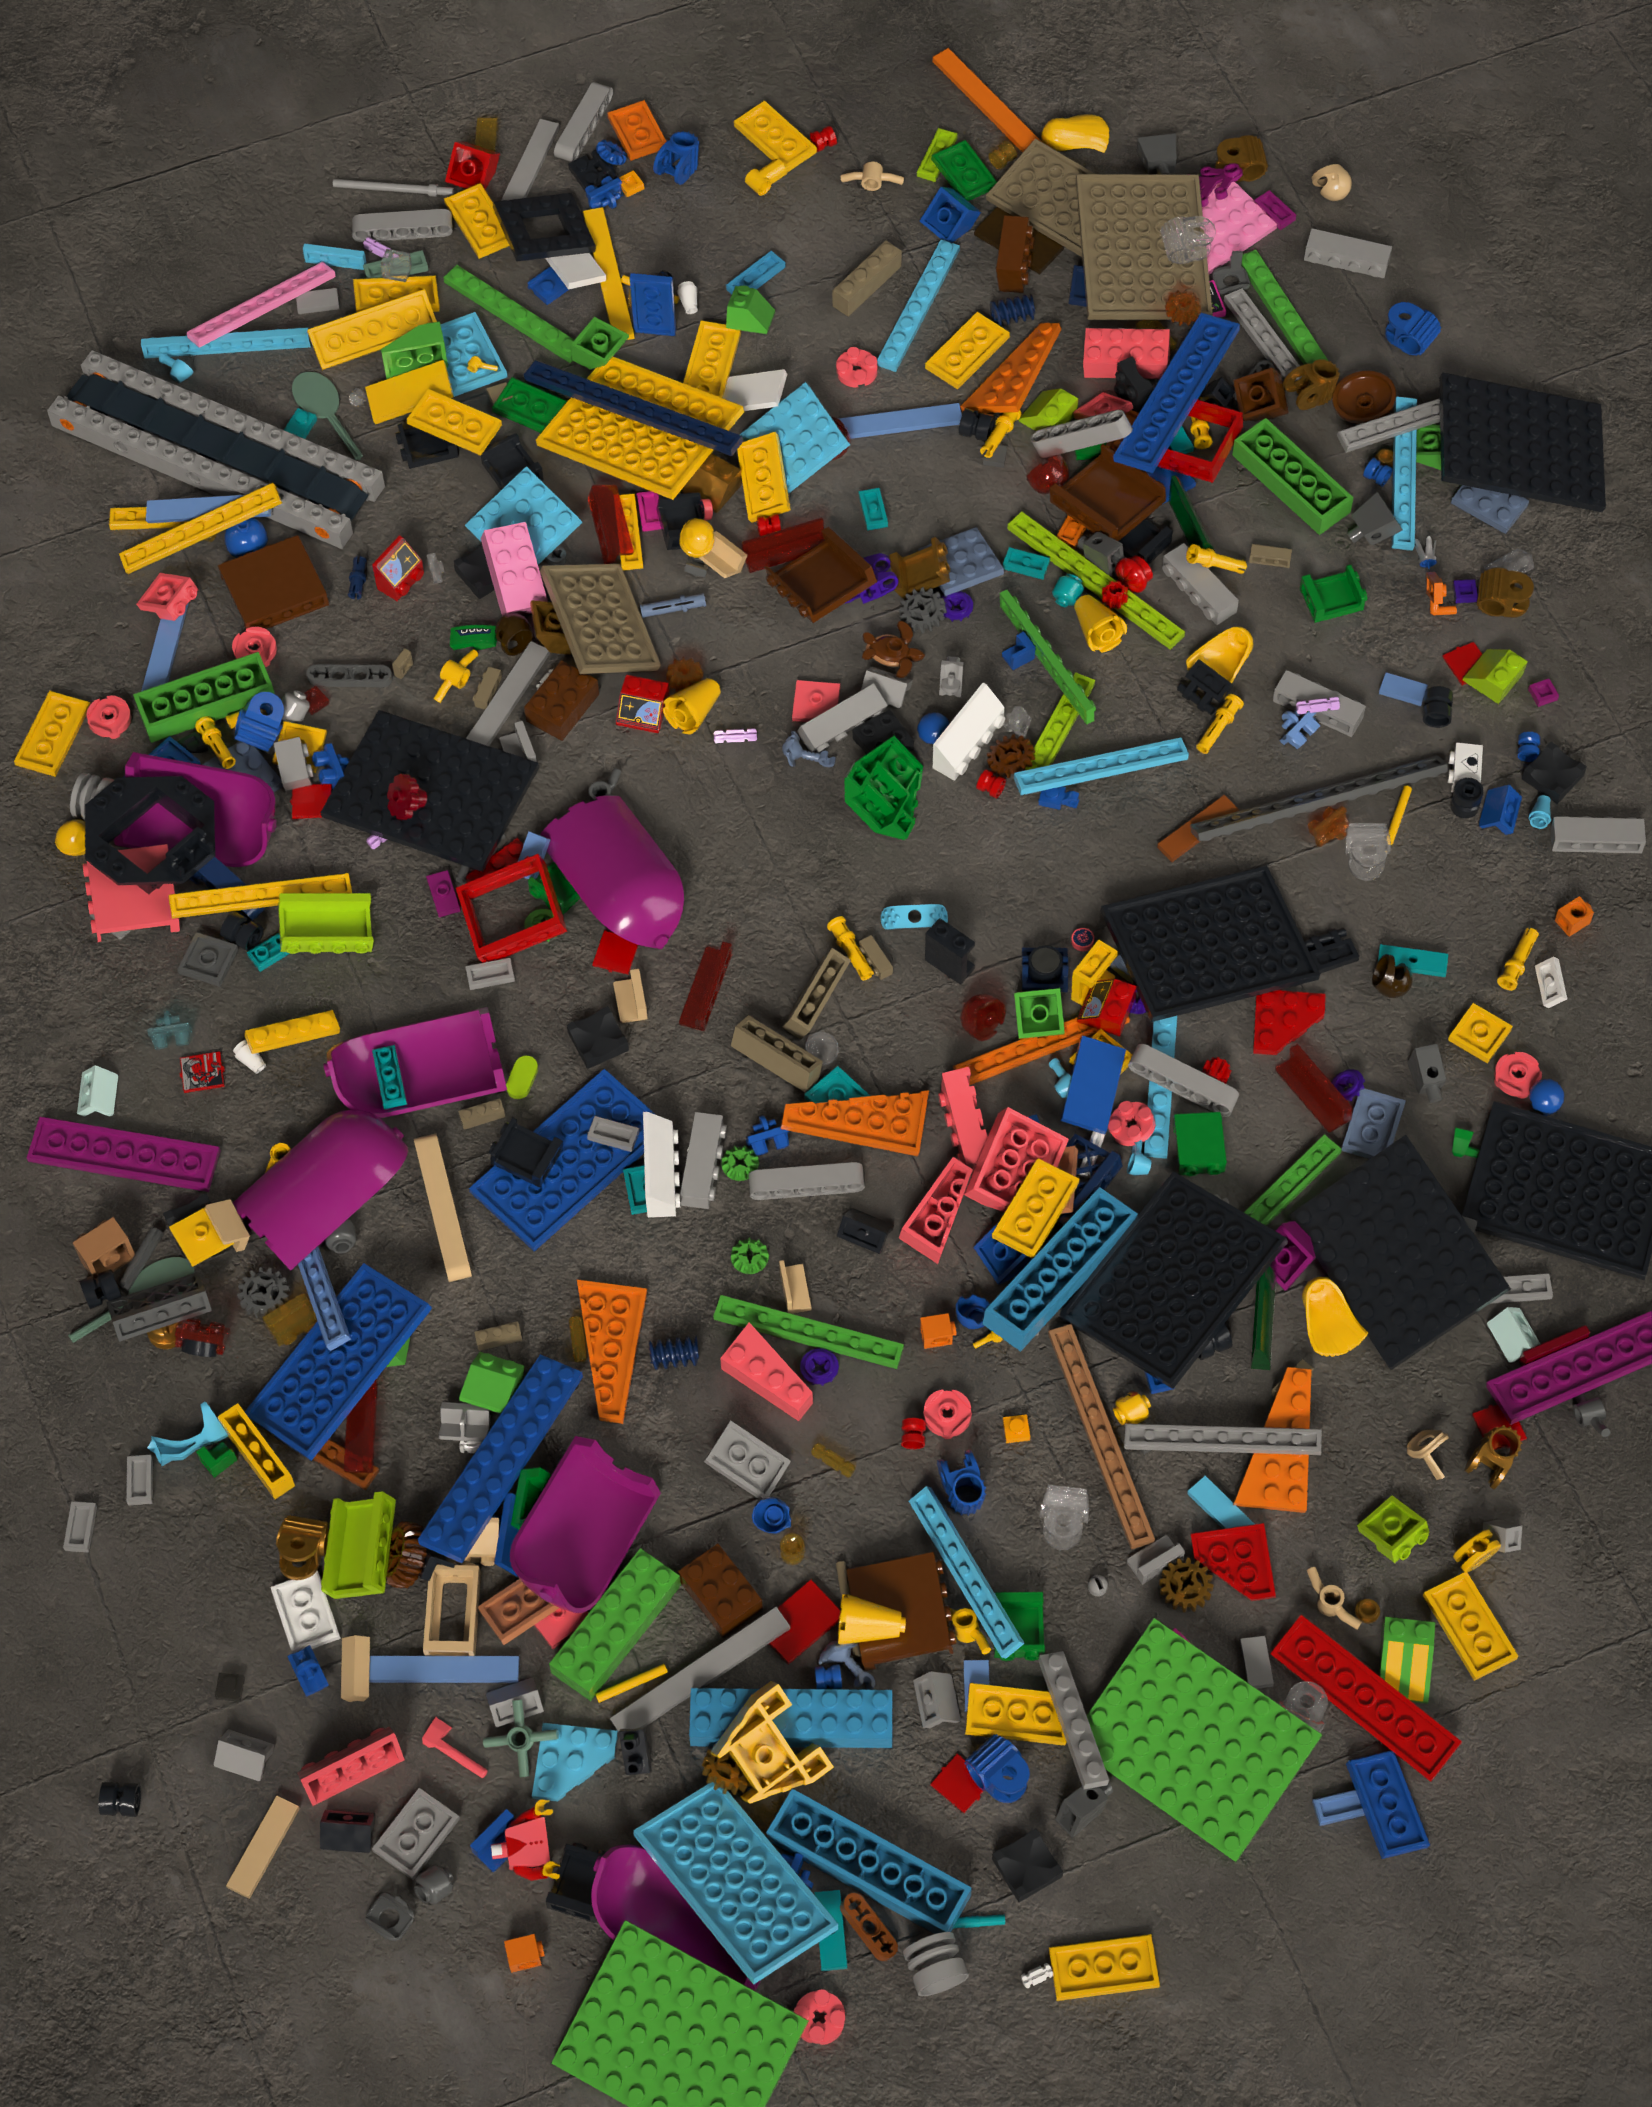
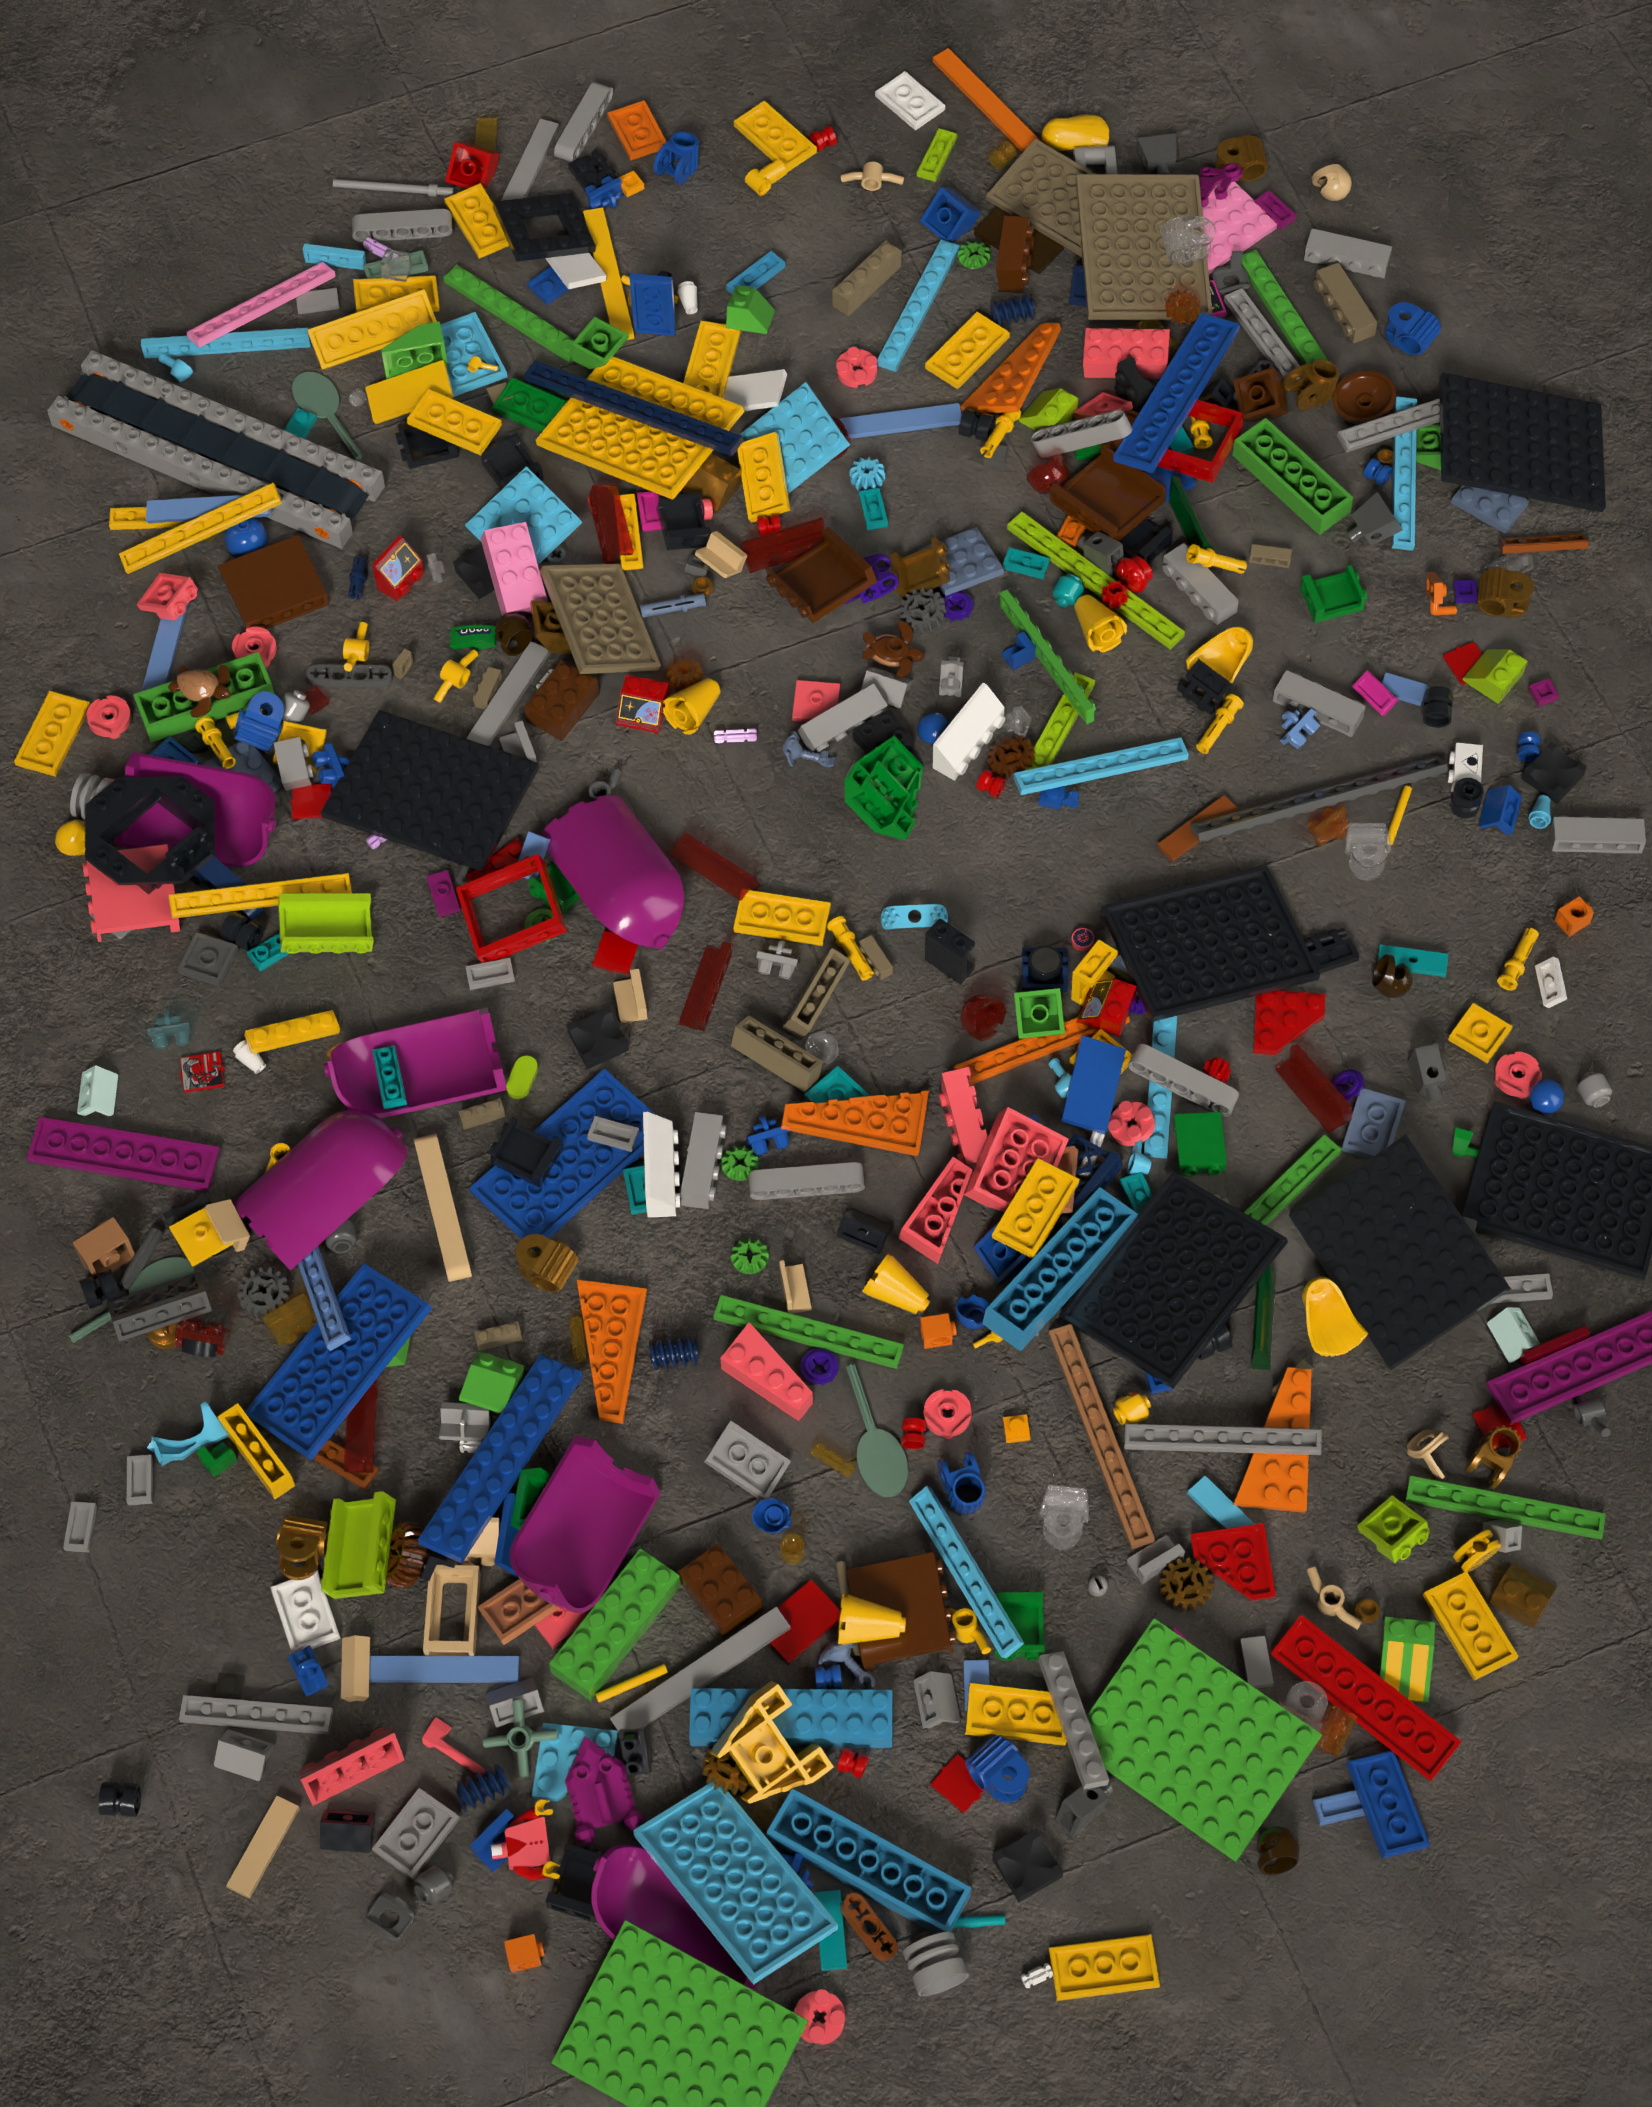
(201, 687): none -> animal
(256, 1714): none -> light grey plate
(356, 649): none -> yellow piece
(405, 797): dark red plant -> none
(482, 1787): none -> dark blue piece
(548, 1265): none -> pearl gold piece
(599, 1792): none -> magenta shield
(611, 152): blue gear -> none
(697, 538): yellow hat -> none
(702, 585): none -> pearl gold plate
(714, 867): none -> clear red panel
(782, 917): none -> yellow plate
(787, 964): none -> light grey hips
(852, 1762): none -> red wheel
(867, 474): none -> medium azure gear
(878, 1452): none -> sand green piece
(896, 1287): none -> yellow cone
(910, 100): none -> white tile
(964, 170): green tile -> none
(974, 261): none -> bright green gear
(1096, 156): none -> light grey connector
(1136, 1191): none -> teal plate
(1278, 1844): none -> dark brown helmet
(1294, 1256): magenta slope -> none
(1317, 705): lavender axle -> none
(1336, 1731): none -> clear orange hips
(1345, 303): none -> dark tan brick
(1375, 693): none -> dark pink tile
(1428, 558): flat silver piece -> none
(1505, 1507): none -> bright green plate
(1522, 1595): none -> pearl gold slope
(1543, 543): none -> dark orange tile
(1594, 1089): none -> light grey head

